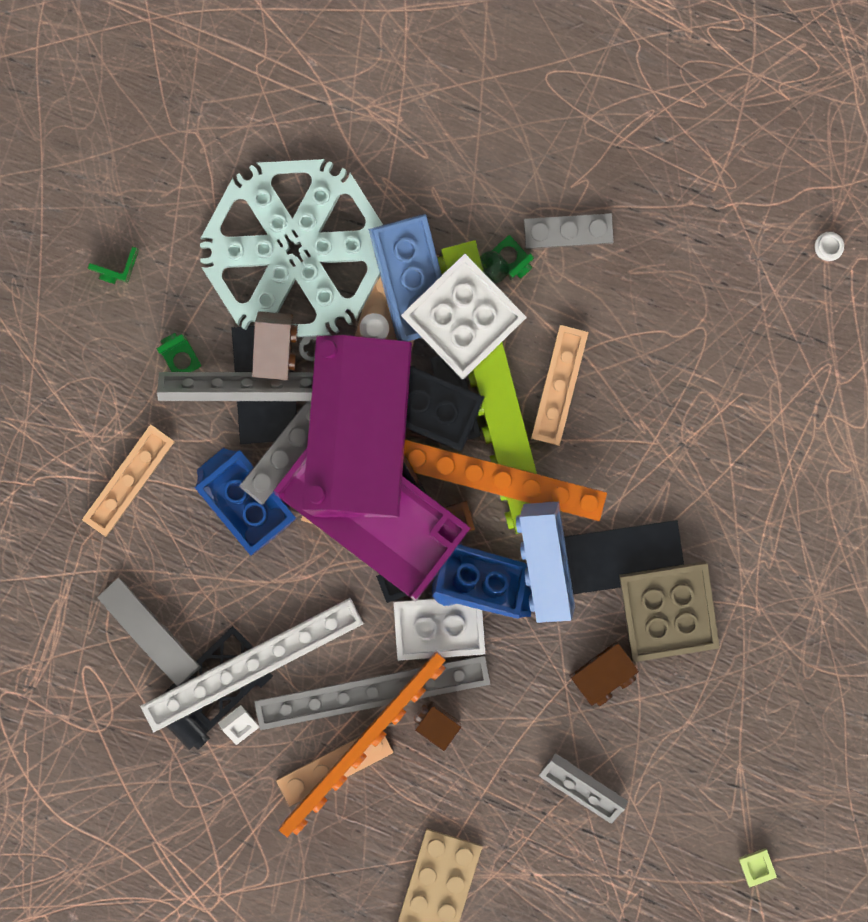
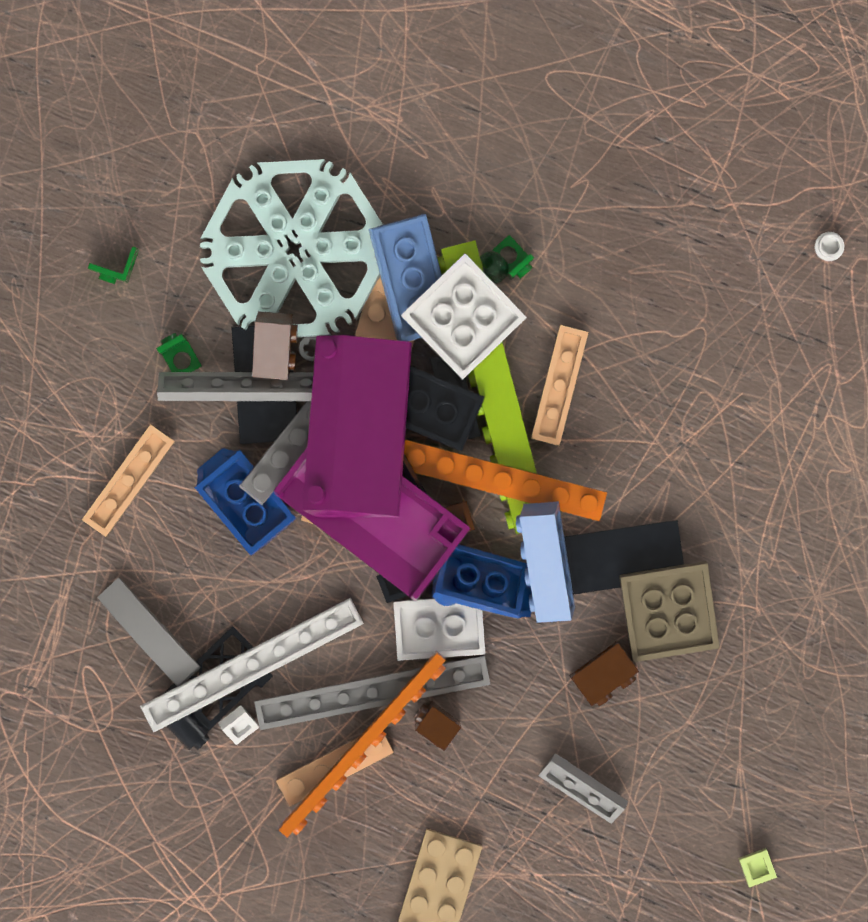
(374, 326): white plate -> none
(568, 231): light grey plate -> none

